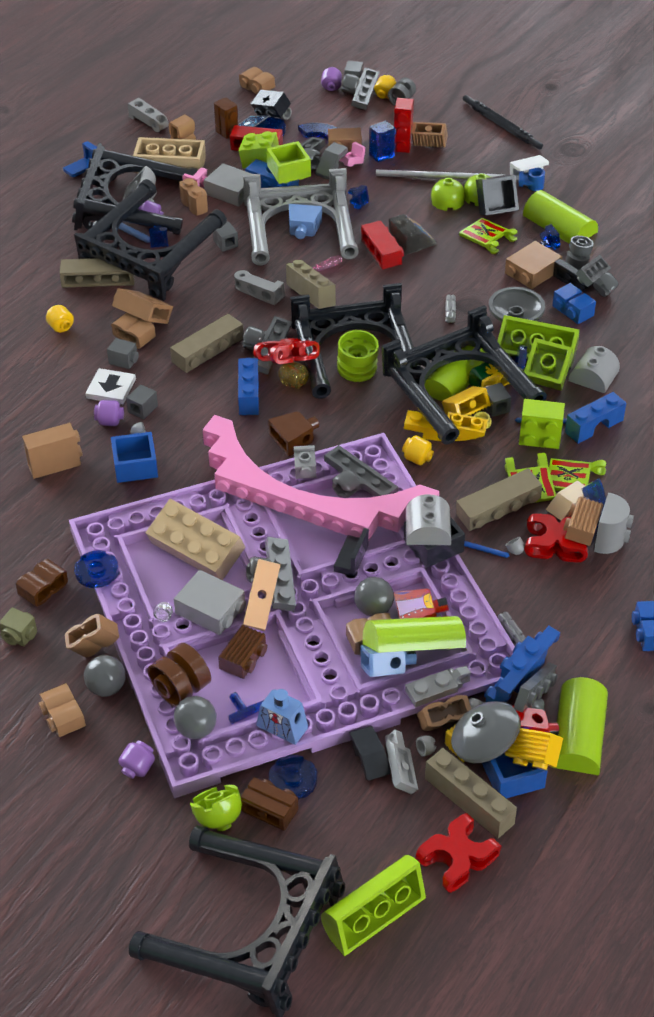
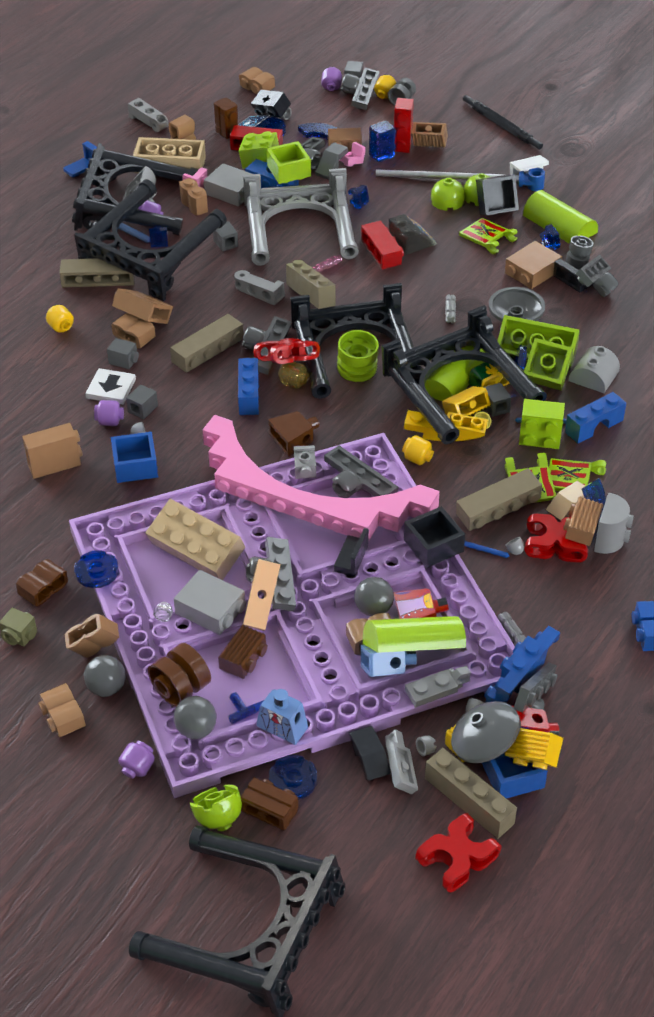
(304, 220): medium blue torso -> none
(374, 905): lime brick -> none
(428, 521): light grey brick -> none
(442, 713): medium nougat brick -> none
(577, 308): blue piece -> none
(581, 725): lime brick -> none

